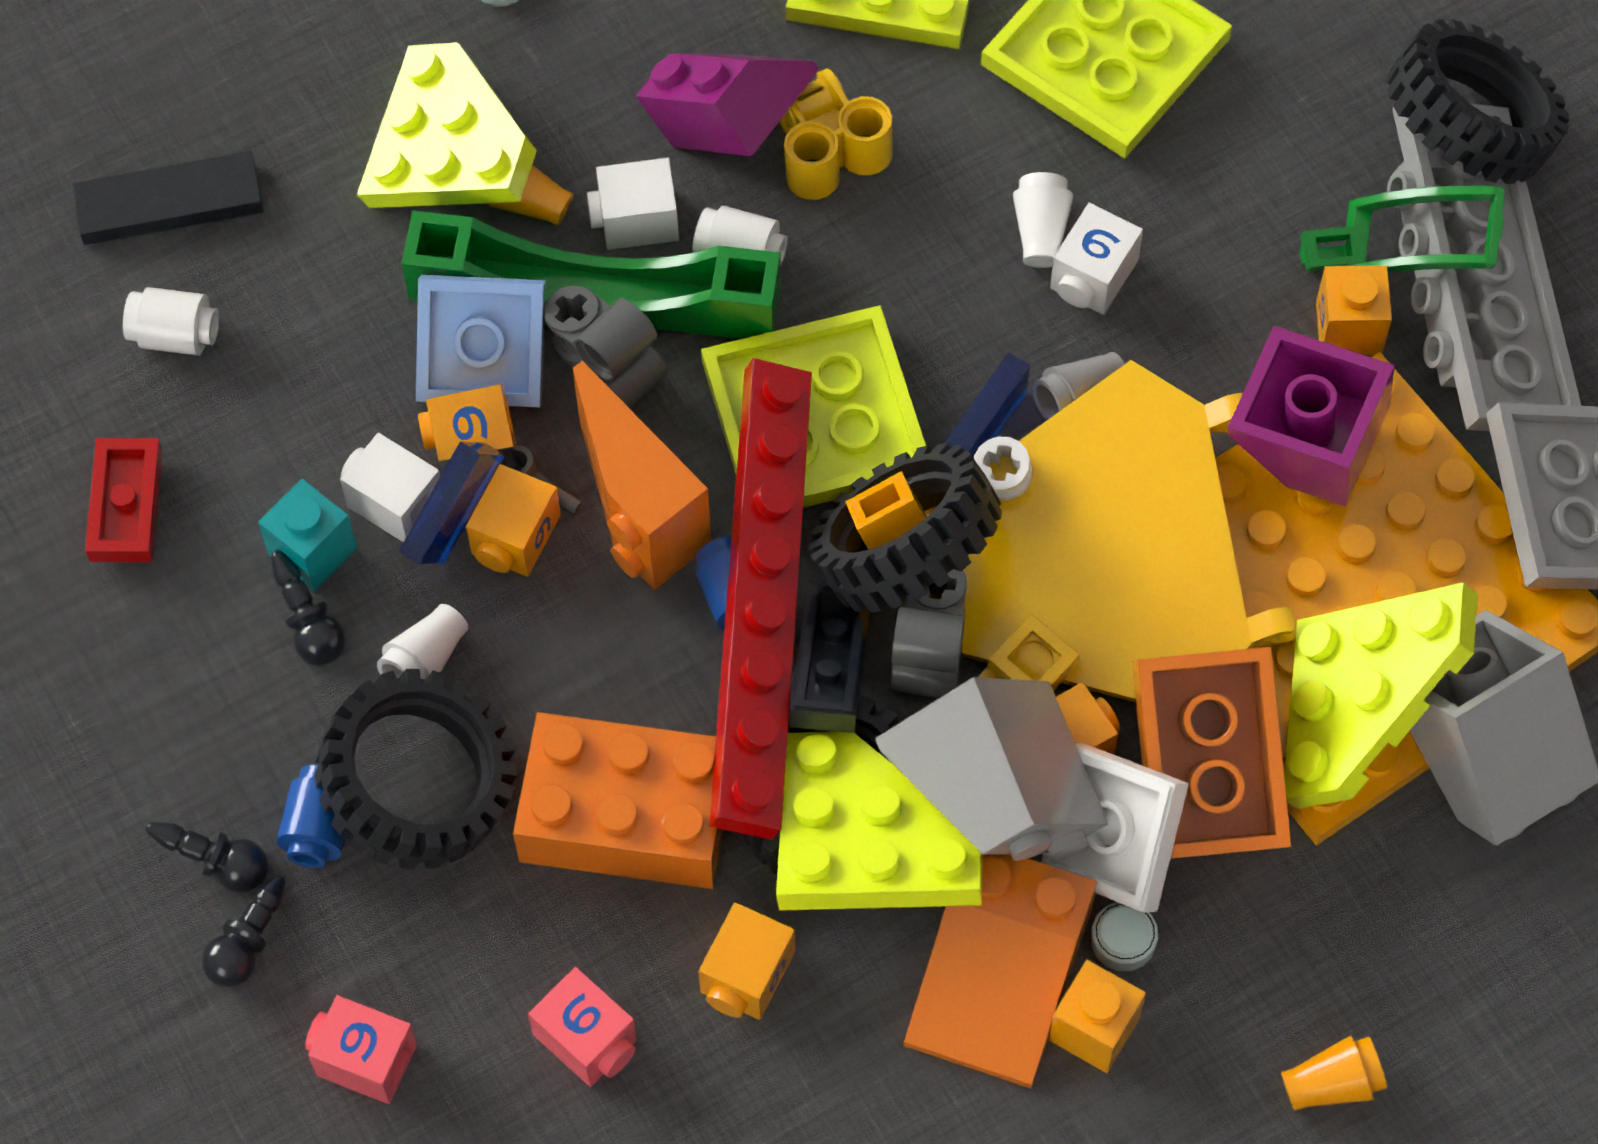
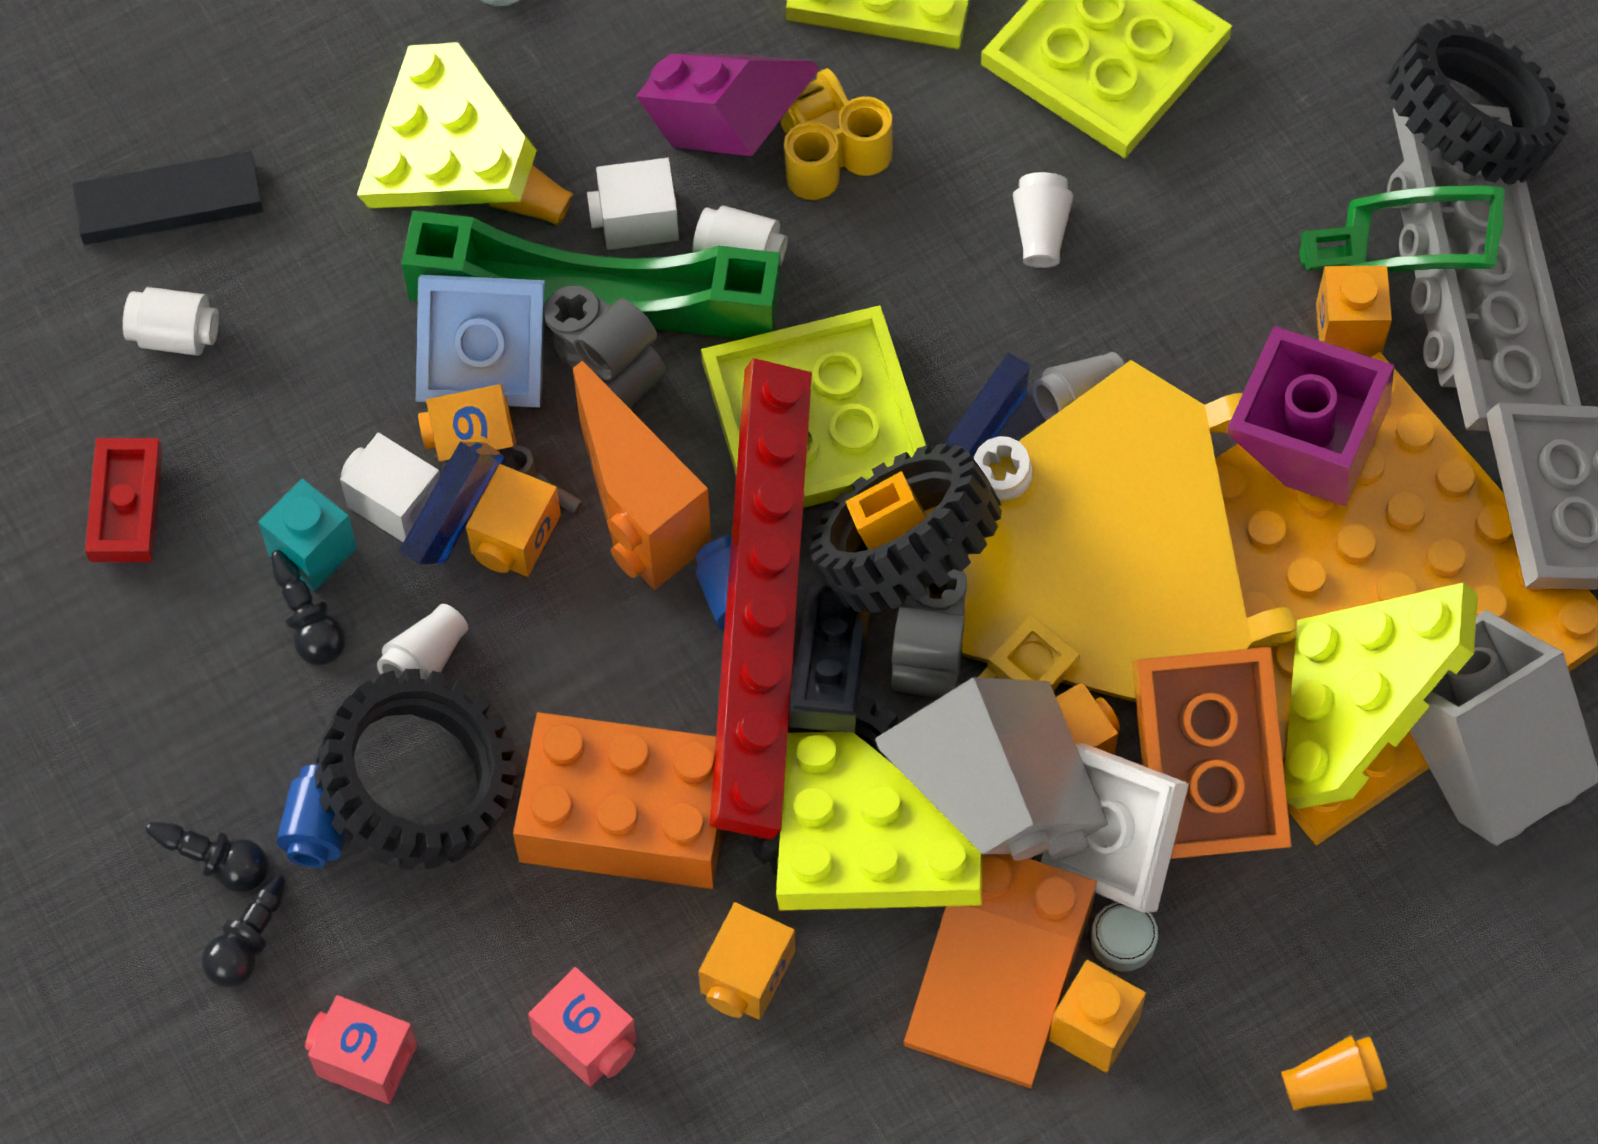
(1095, 259): white brick -> none

